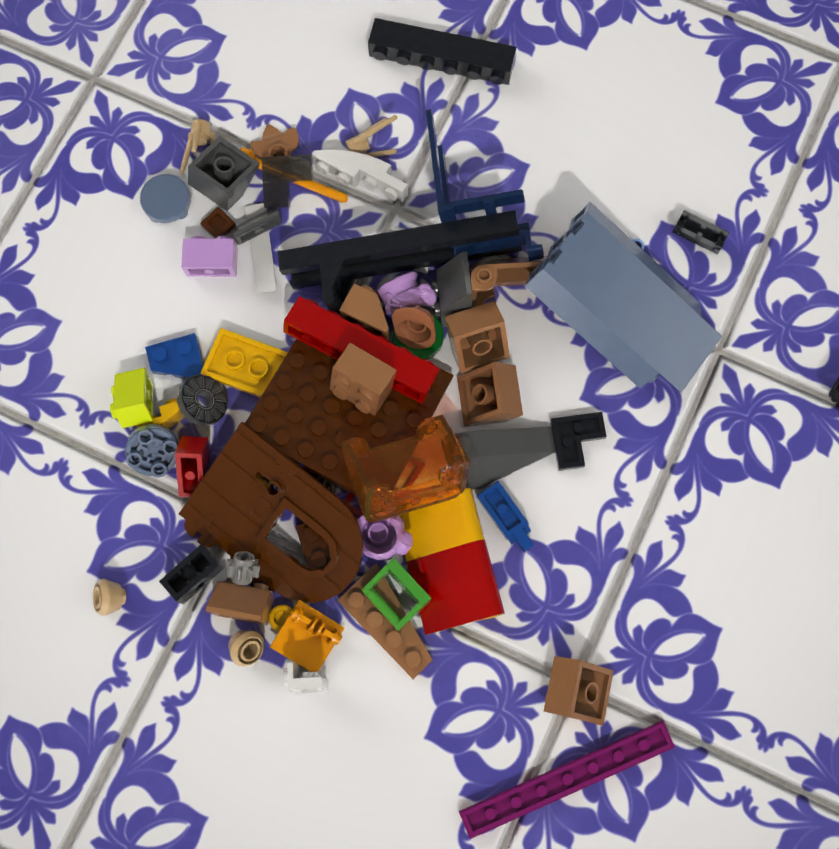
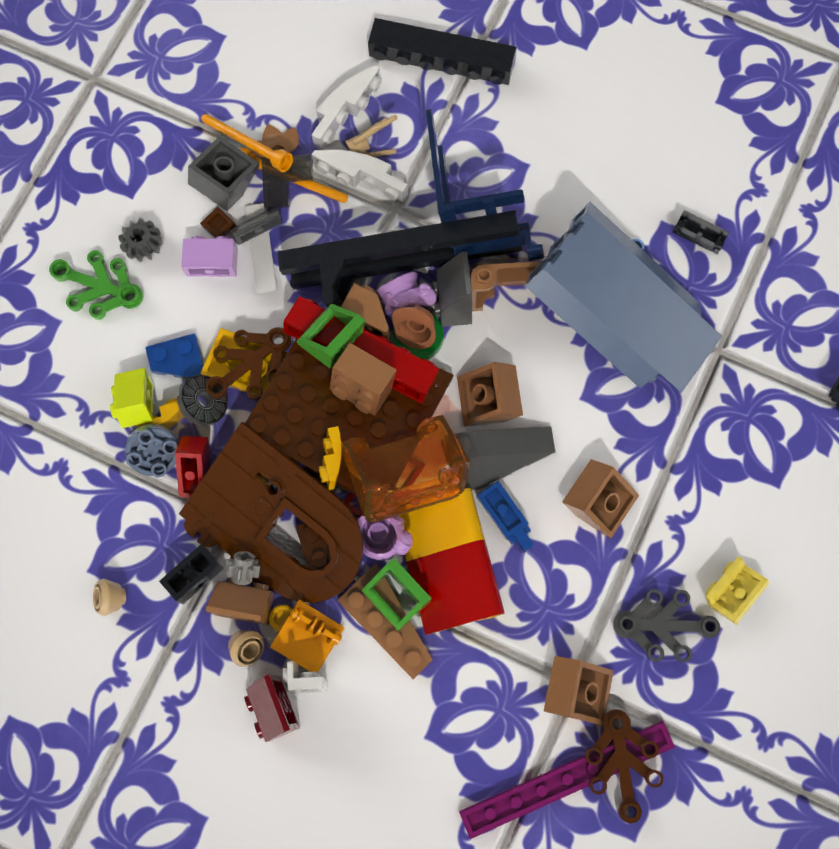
(99, 286): none -> bright green plant
(141, 230): none -> dark grey gear
(165, 198): sand blue tile -> none
(199, 135): tan plant -> none
(250, 360): none -> reddish brown plant
(271, 707): none -> slope
(280, 158): none -> light orange piece
(331, 463): none -> yellow slope
(346, 99): none -> white slope
(349, 334): none -> bright green tile
(477, 336): medium nougat brick -> none
(570, 432): black tile -> none
(601, 497): none -> medium nougat slope
(622, 760): none -> reddish brown plant
(661, 625): none -> dark grey plant
(735, 590): none -> light yellow bracket

